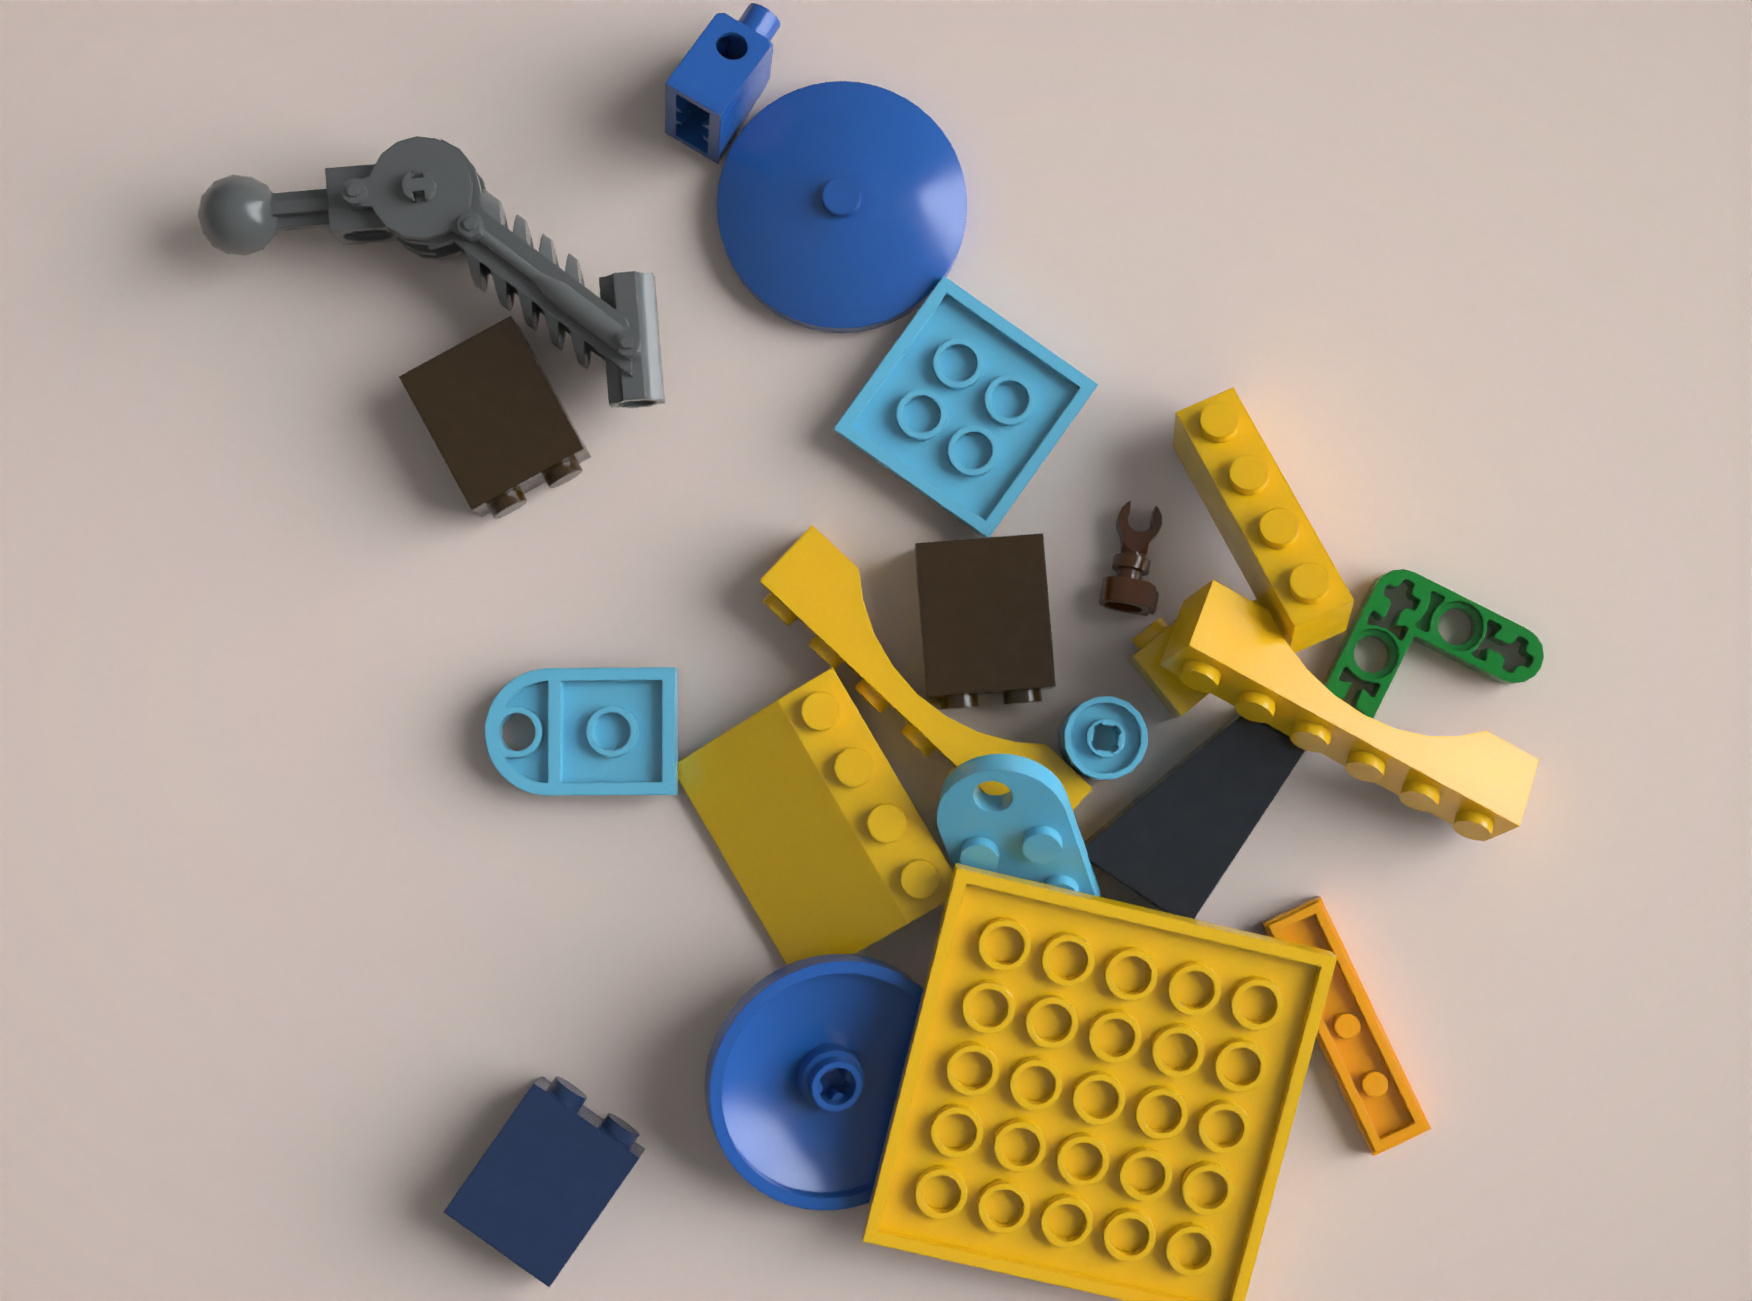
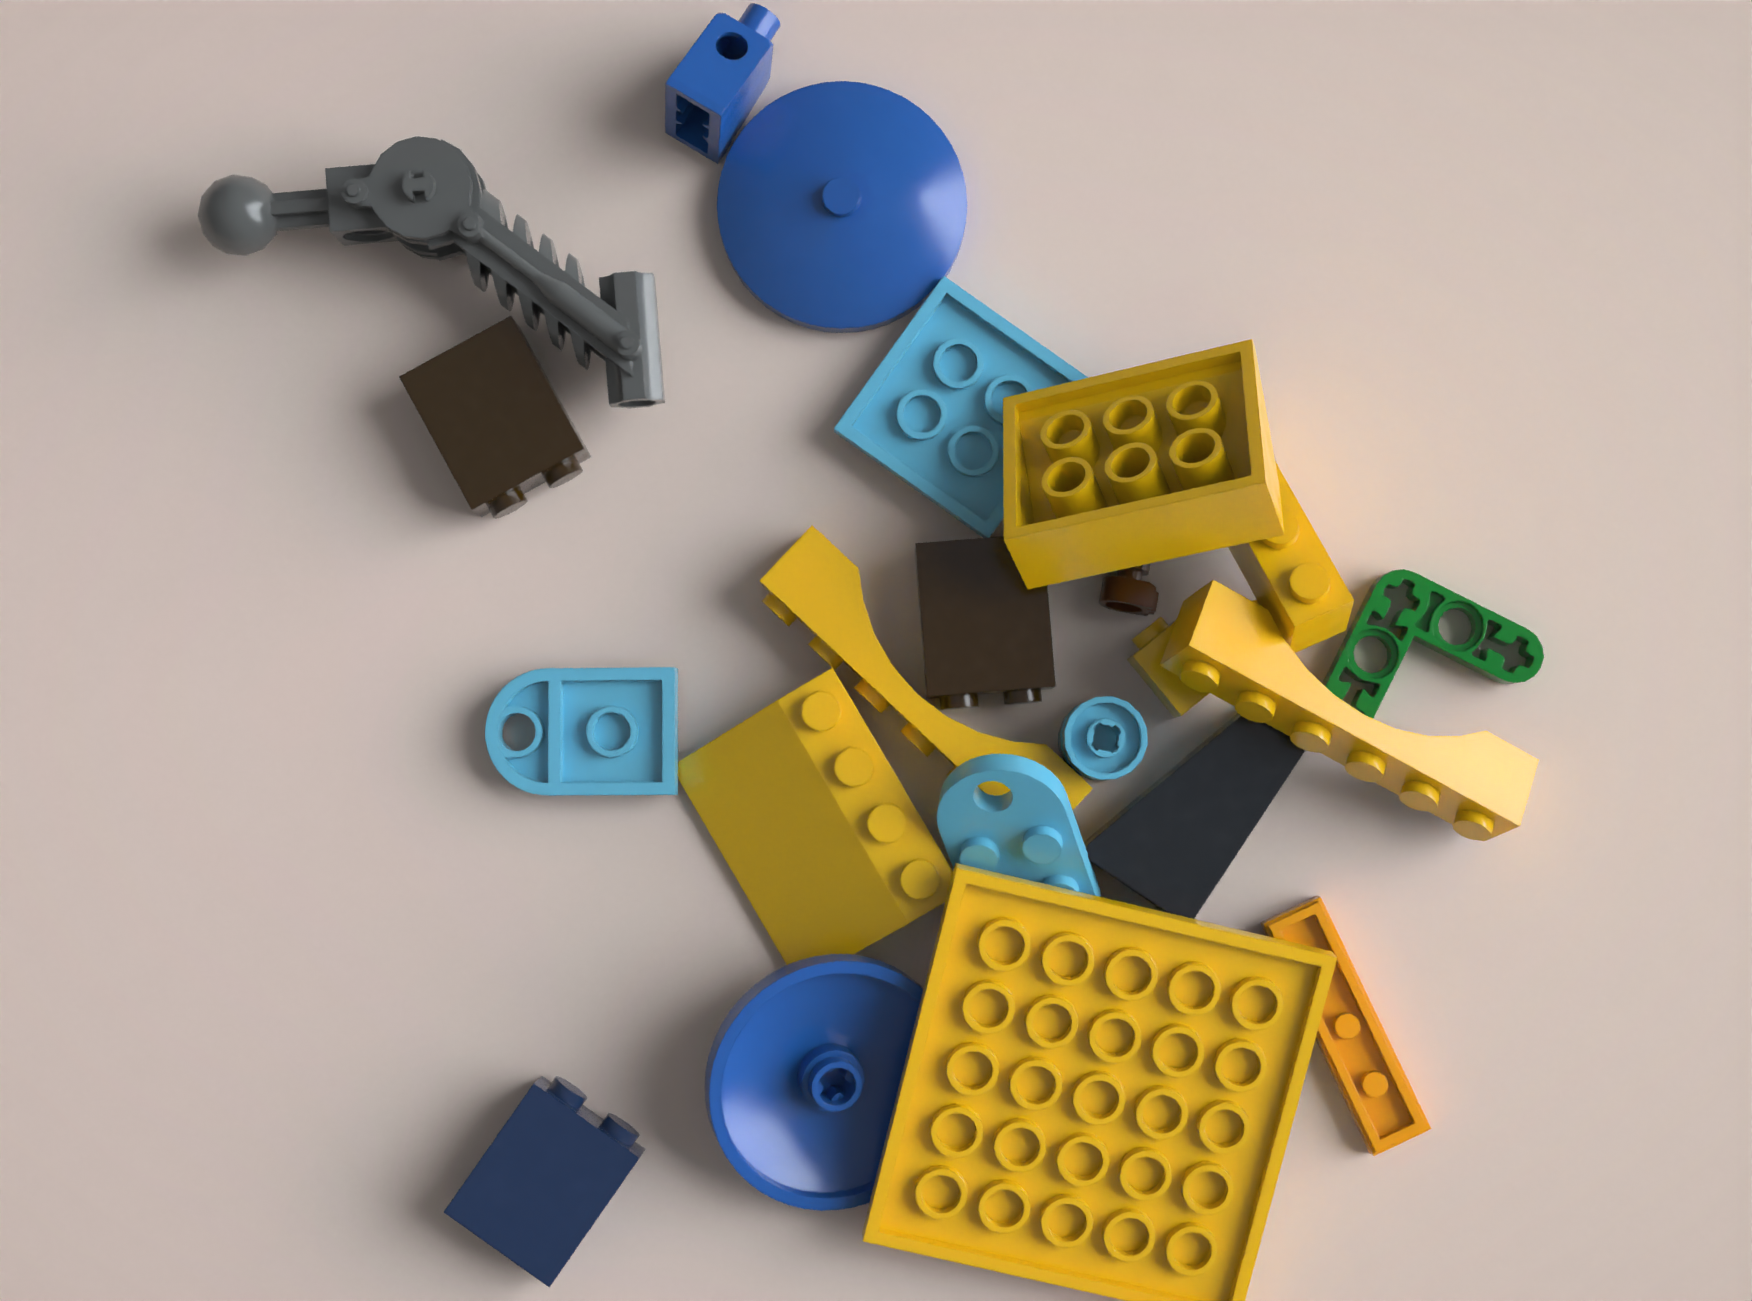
(1139, 466): none -> yellow slope

